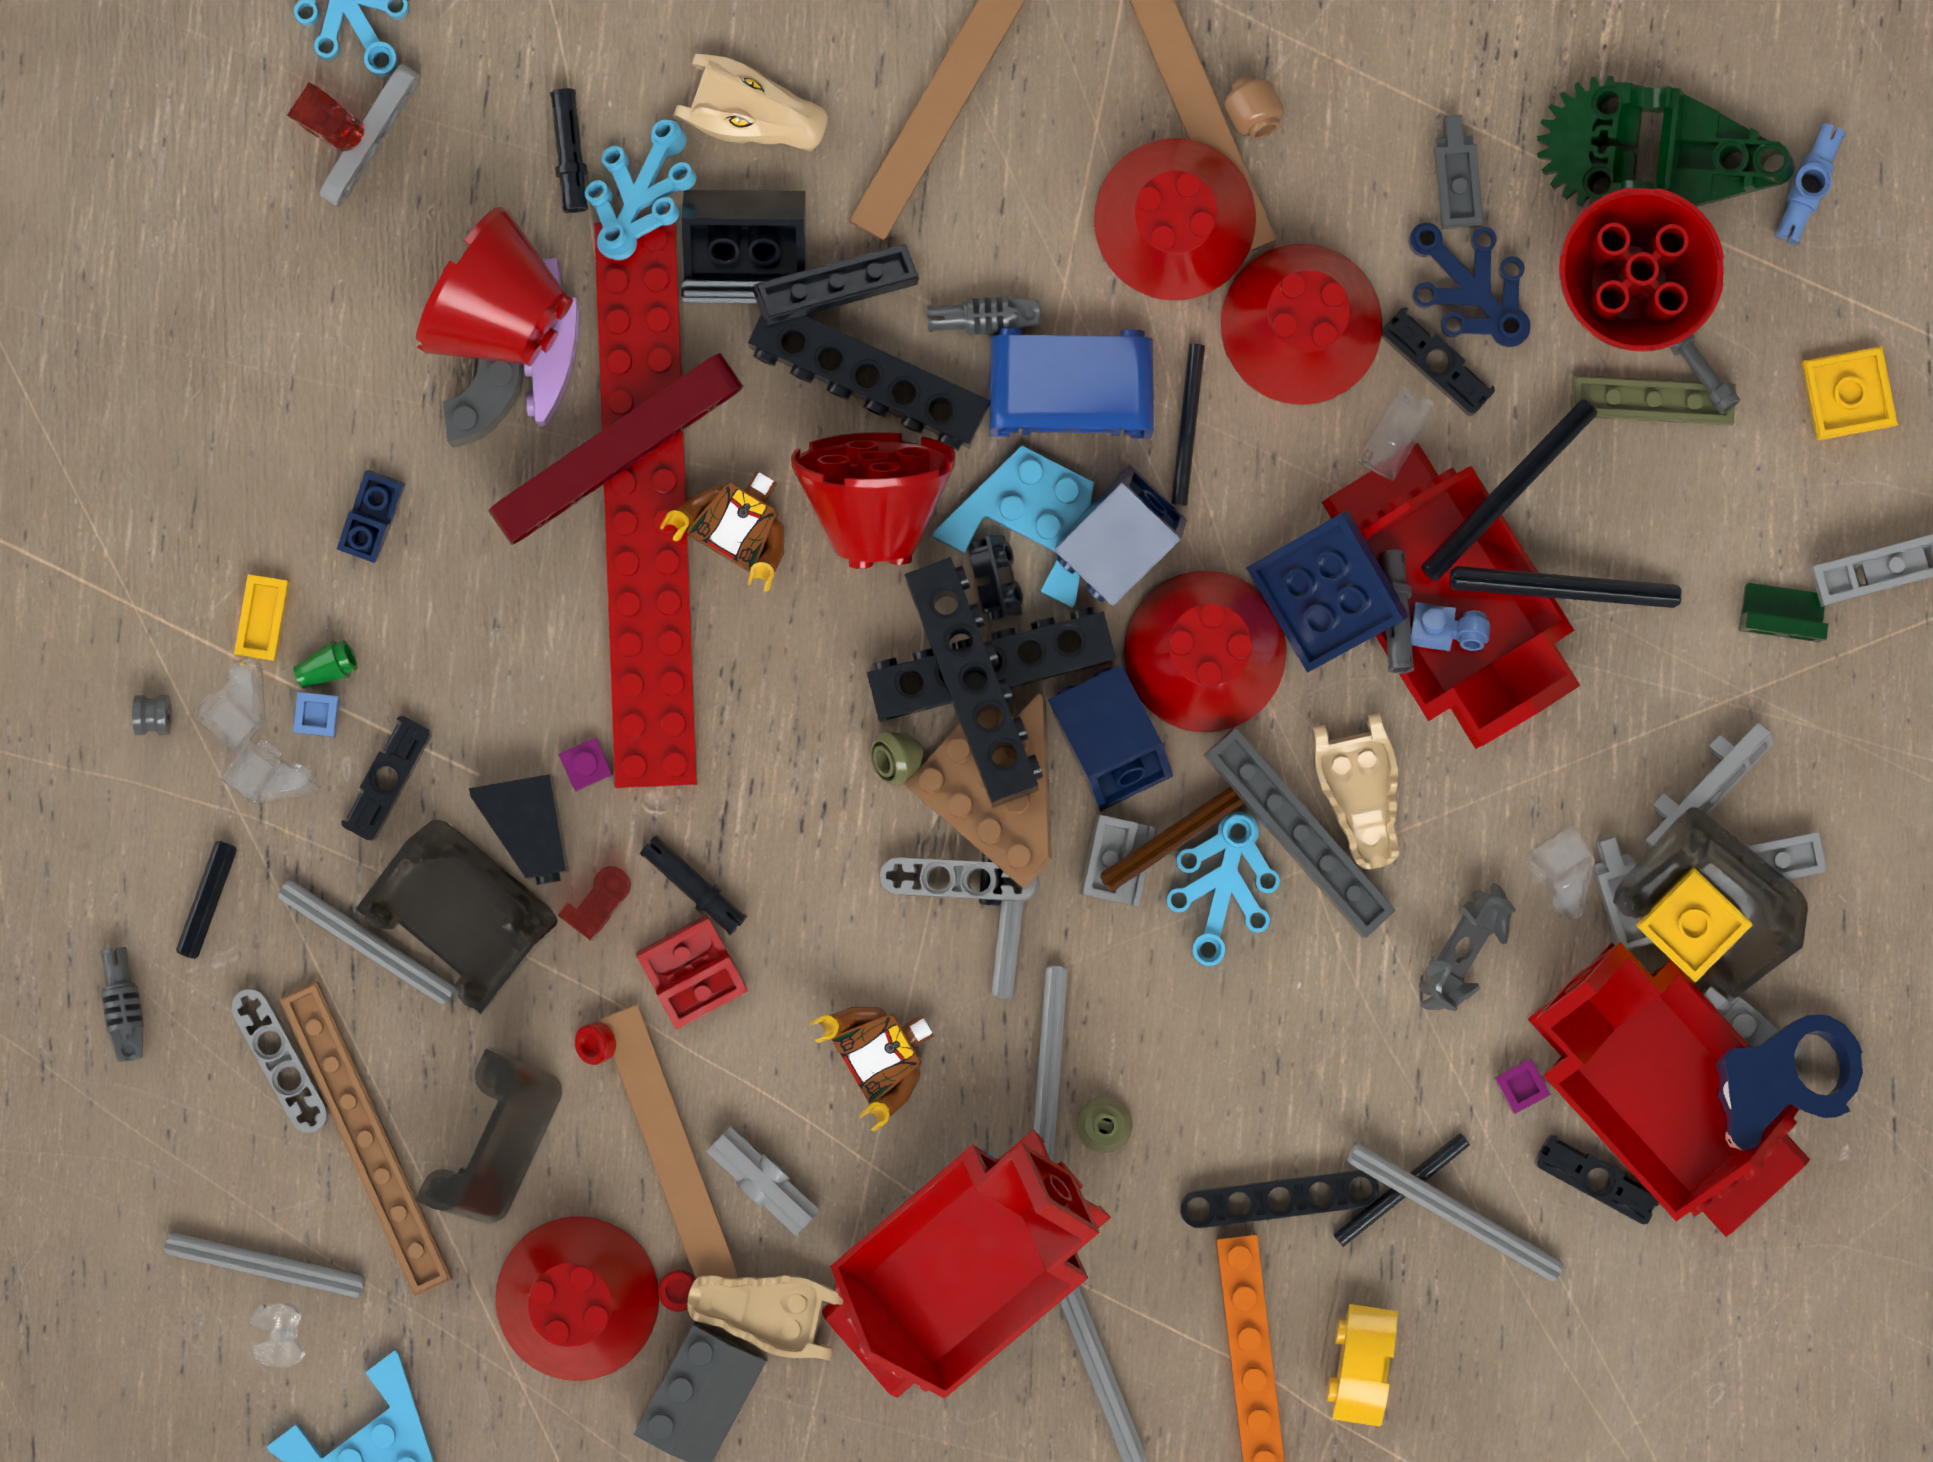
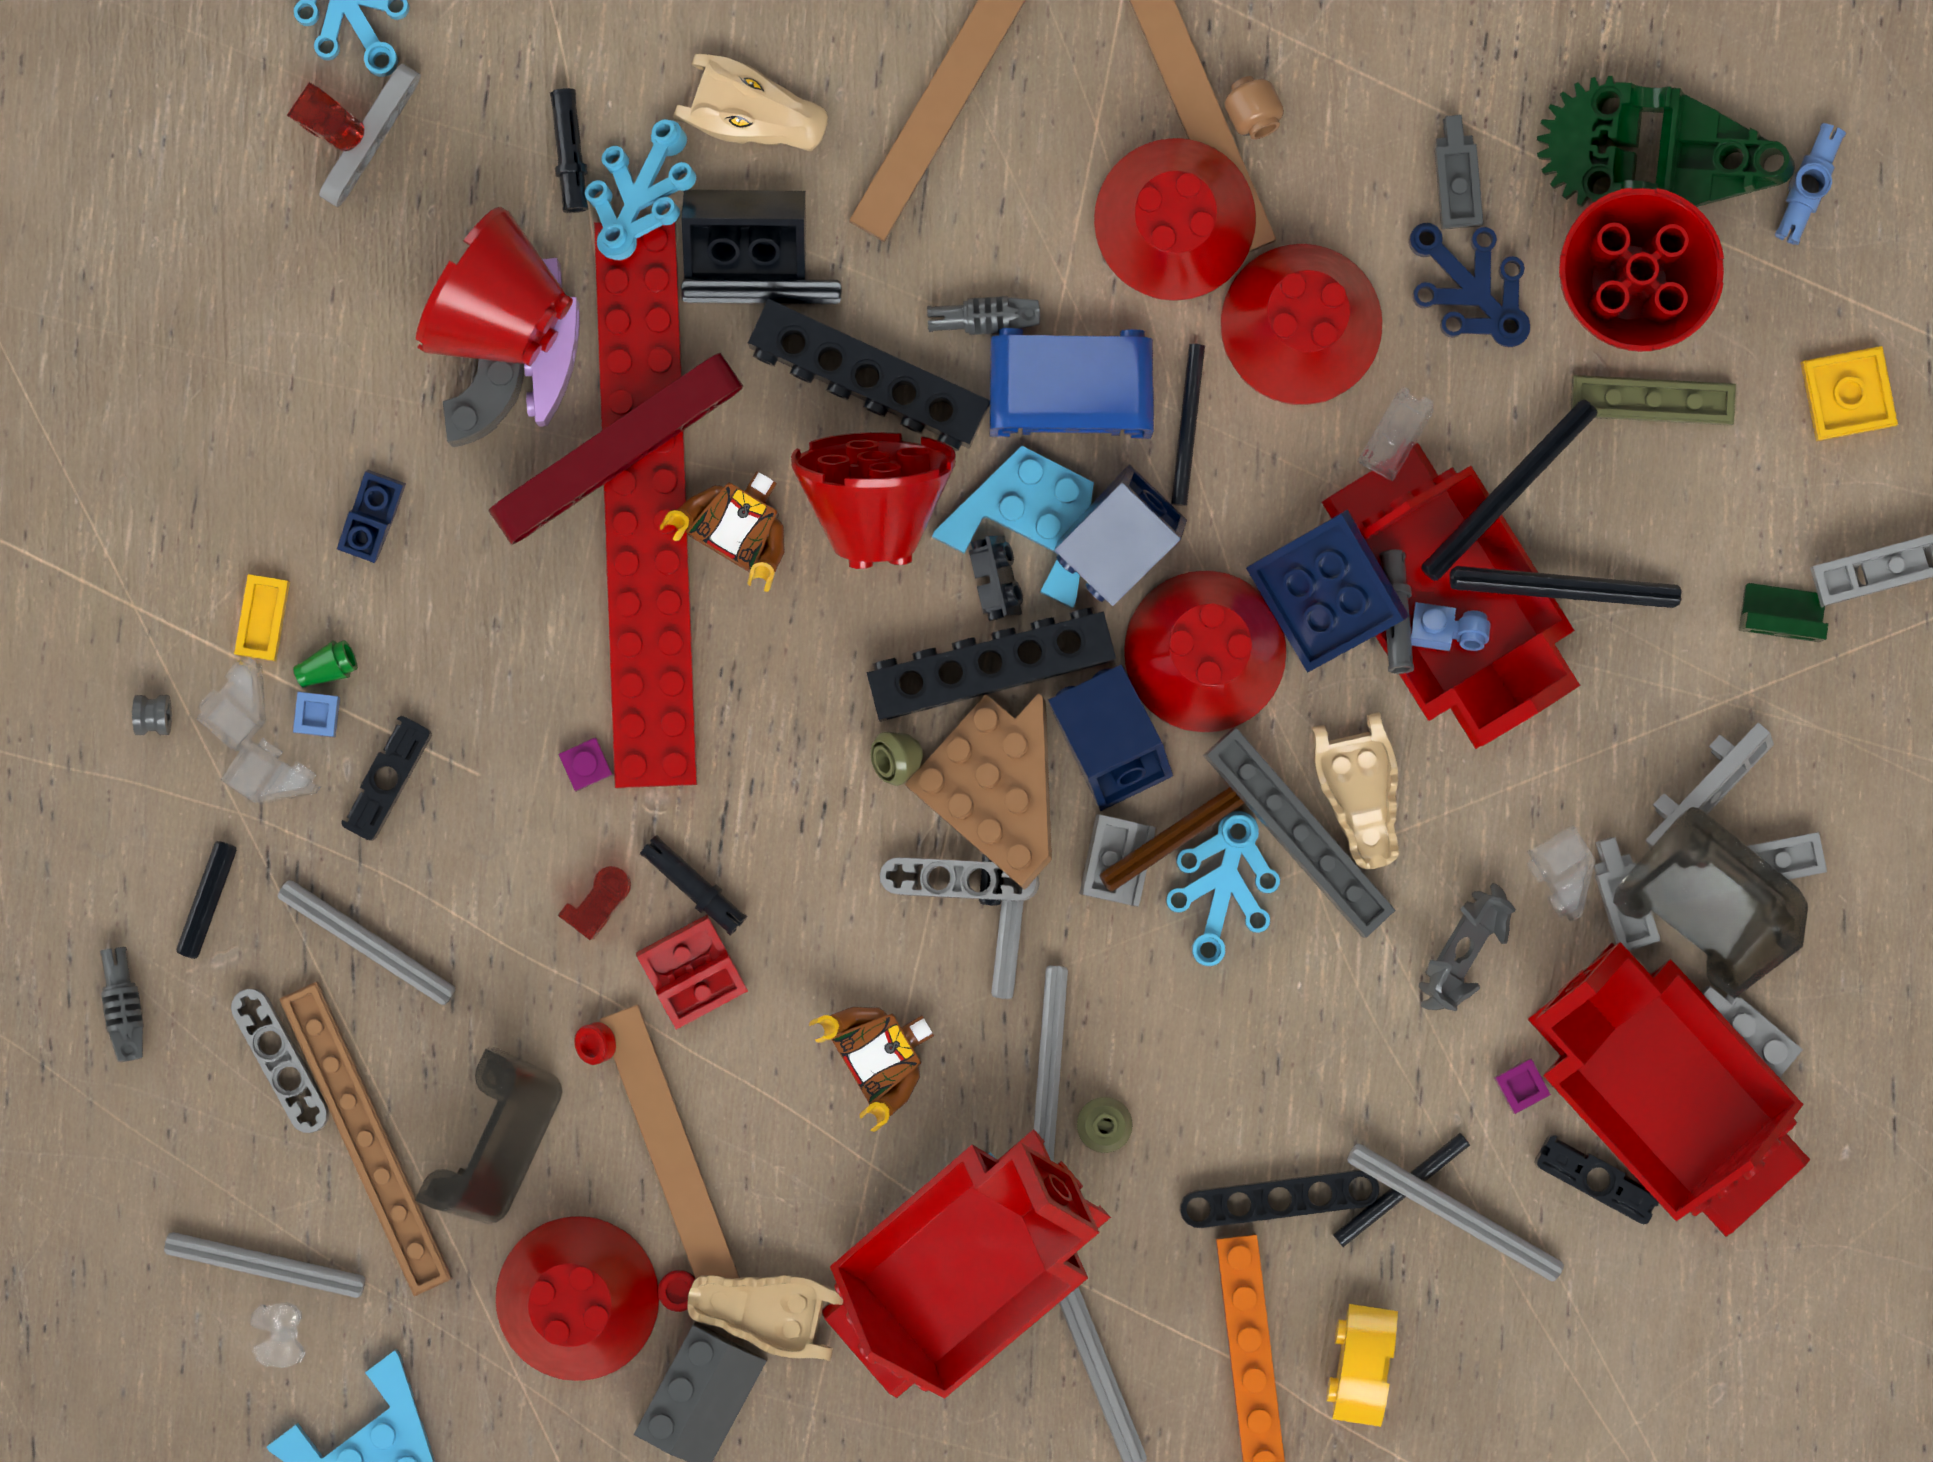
(460, 910): clear smoke windscreen -> none
(527, 824): black slope -> none
(763, 1180): light grey piece -> none
(835, 284): black tile -> none
(926, 588): black brick -> none
(1455, 382): black piece -> none
(1694, 924): yellow tile -> none
(1721, 396): dark grey bar -> none
(1764, 1079): dark blue animal -> none

